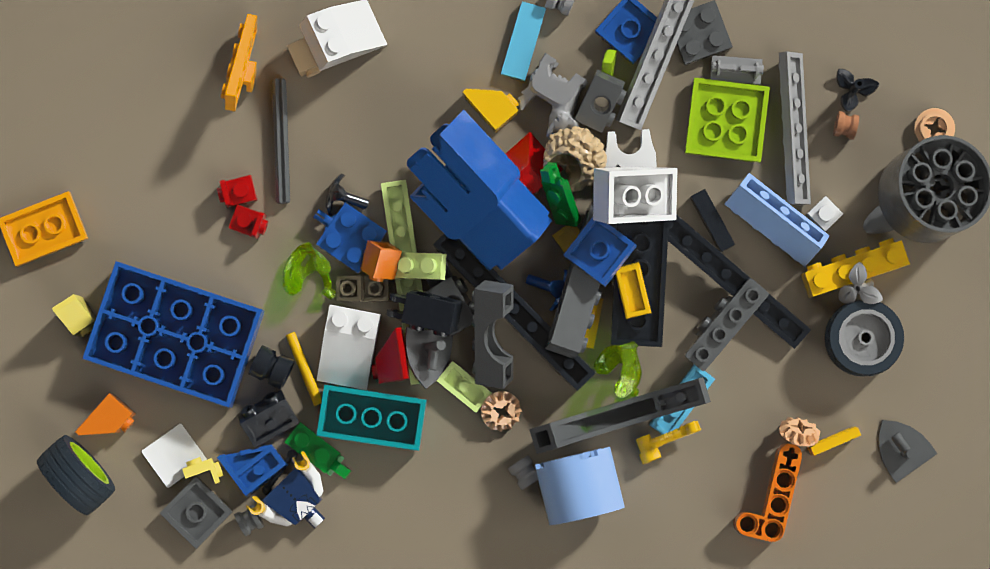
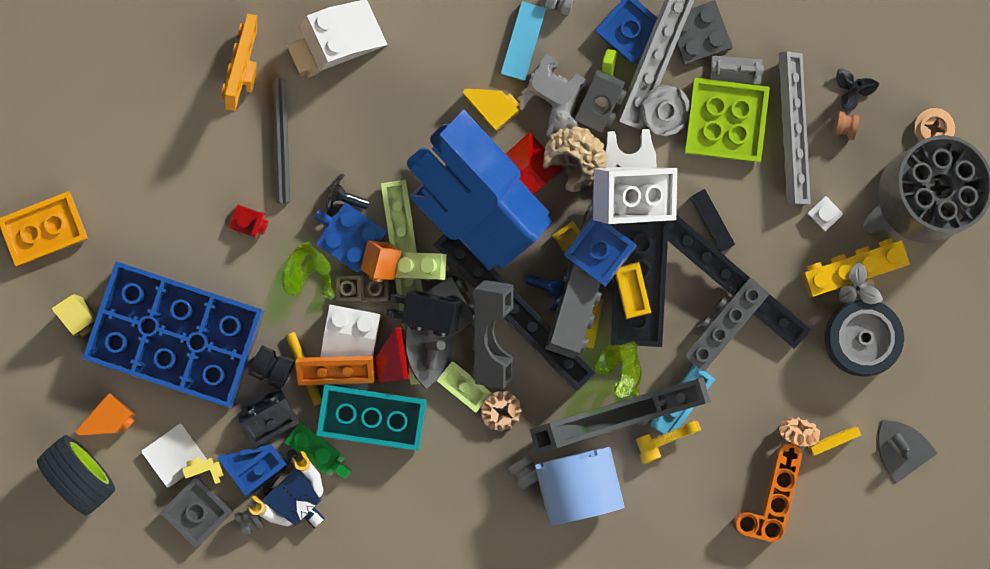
(237, 191): red bracket -> none
(335, 370): none -> orange plate
(559, 196): green hinge -> none
(665, 110): none -> light grey tile
(777, 220): light blue brick -> none

